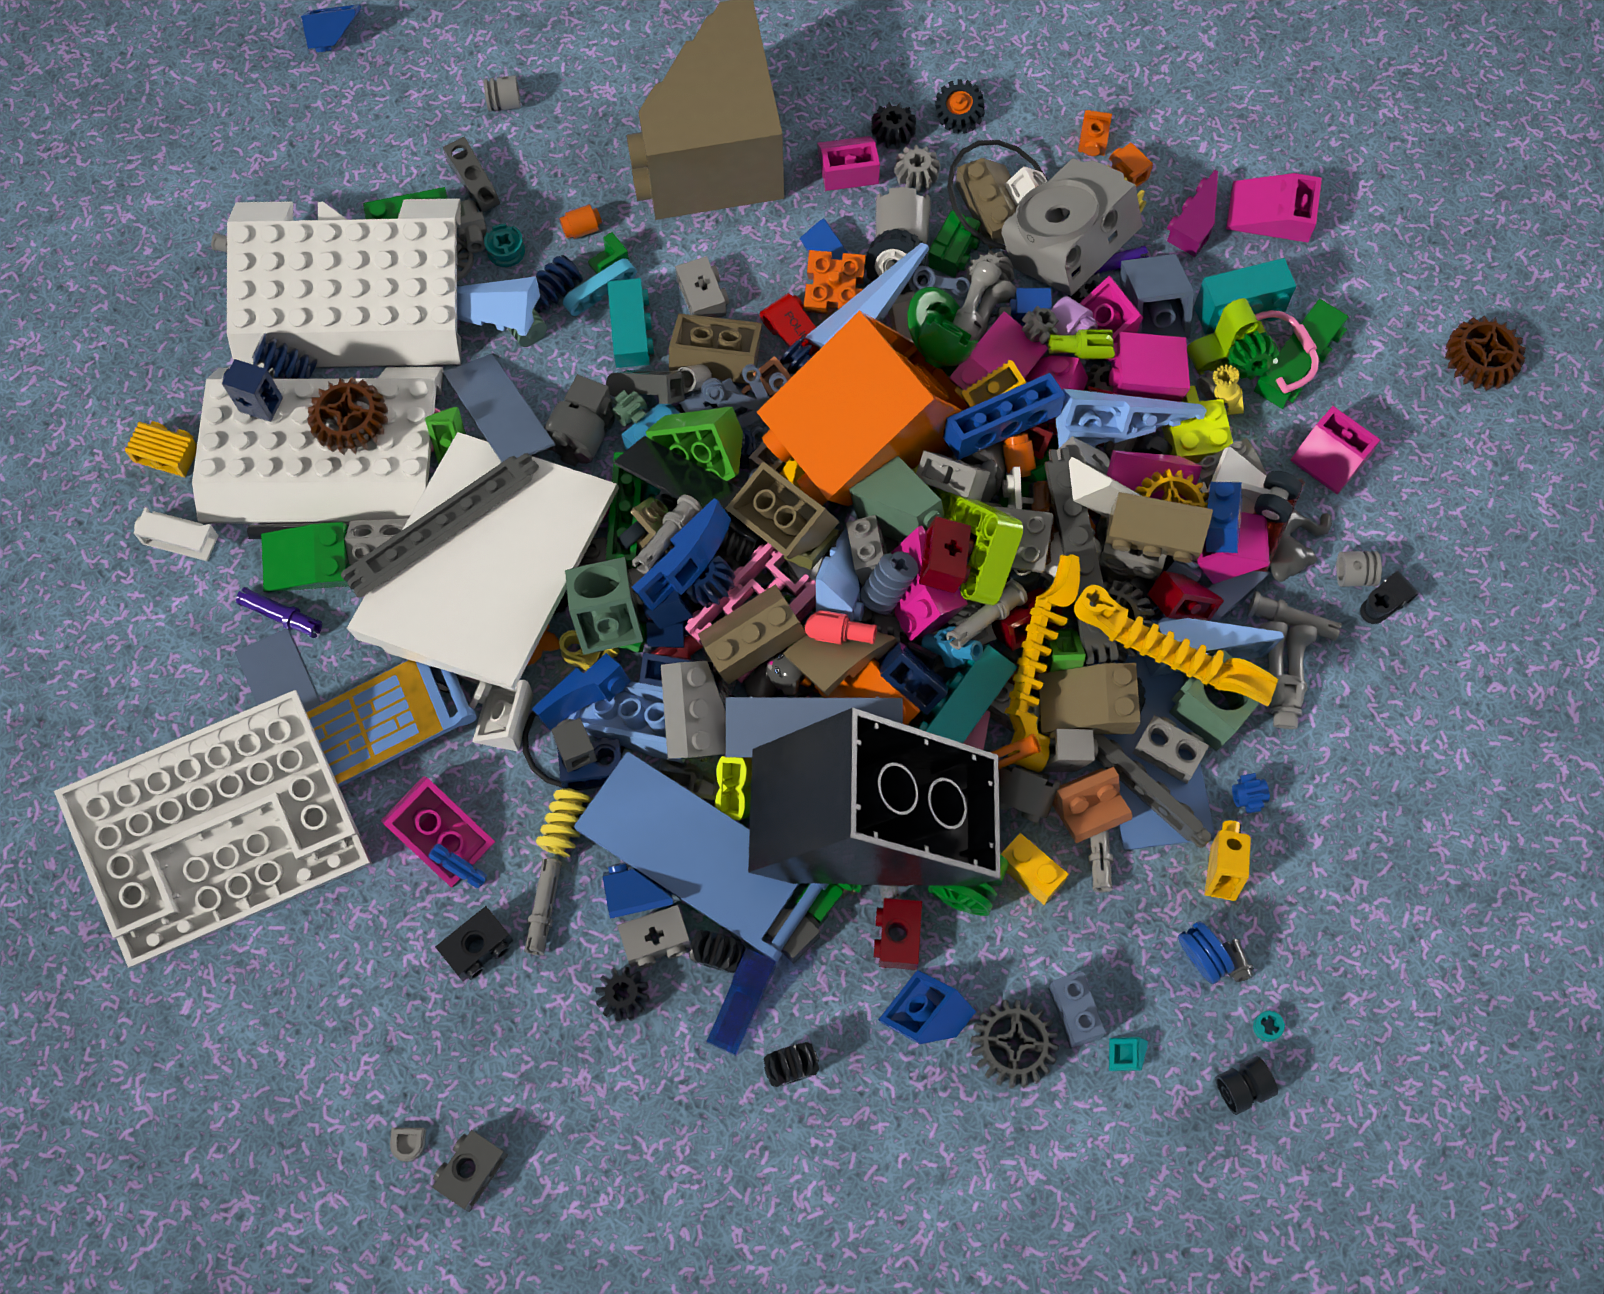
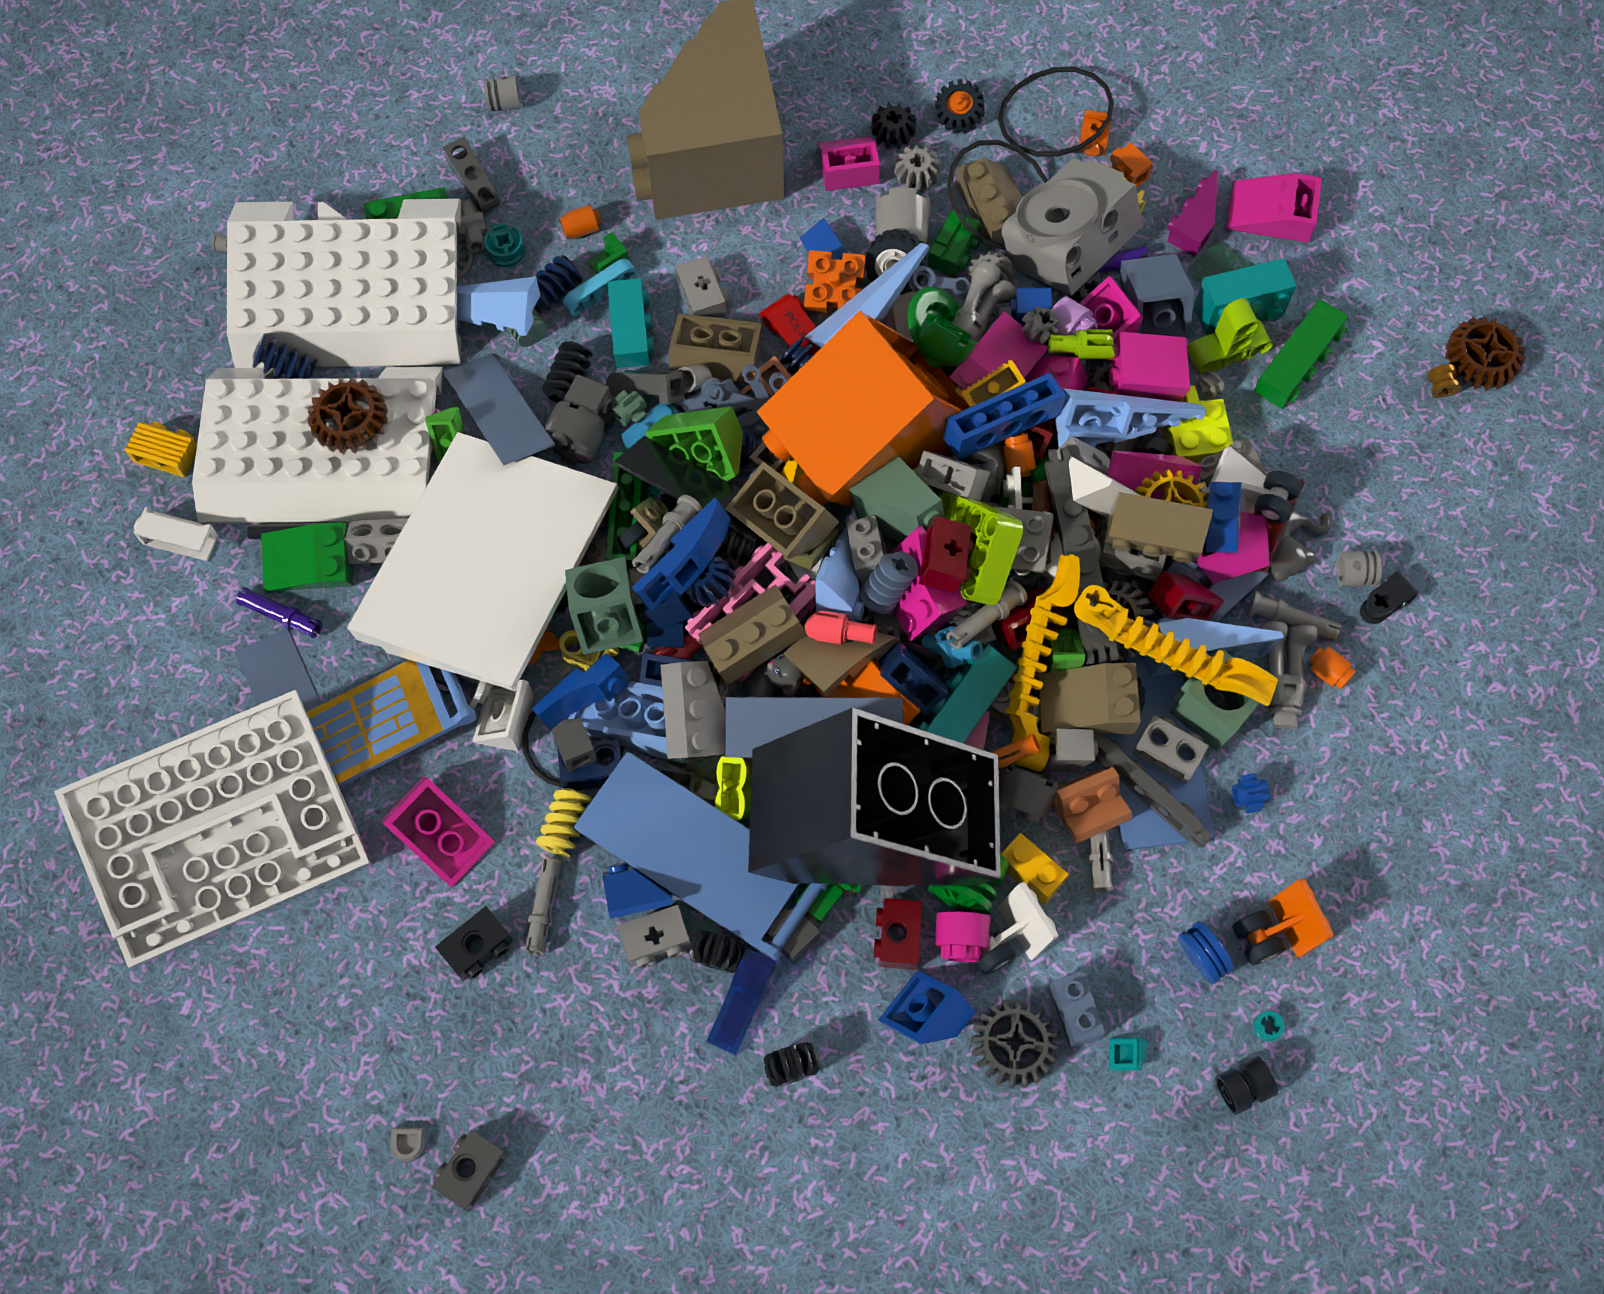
(252, 390): dark blue brick -> none
(327, 25): blue slope -> none
(439, 524): dark grey hinge -> none
(457, 865): blue axle -> none
(568, 363): none -> black piece
(610, 997): black gear -> none
(962, 935): none -> dark pink piece
(1023, 182): white brick -> none
(1026, 923): none -> white plate
(1068, 150): none -> black piece
(1216, 260): none -> piece
(1228, 389): light yellow connector -> none
(1228, 862): yellow torso -> none
(1242, 969): dark grey pin -> none
(1253, 355): green gear -> none
(1298, 918): none -> orange plate
(1305, 340): bright pink piece -> none
(1331, 667): none -> orange brick
(1335, 450): dark pink slope -> none
(1444, 381): none -> pearl gold wheel

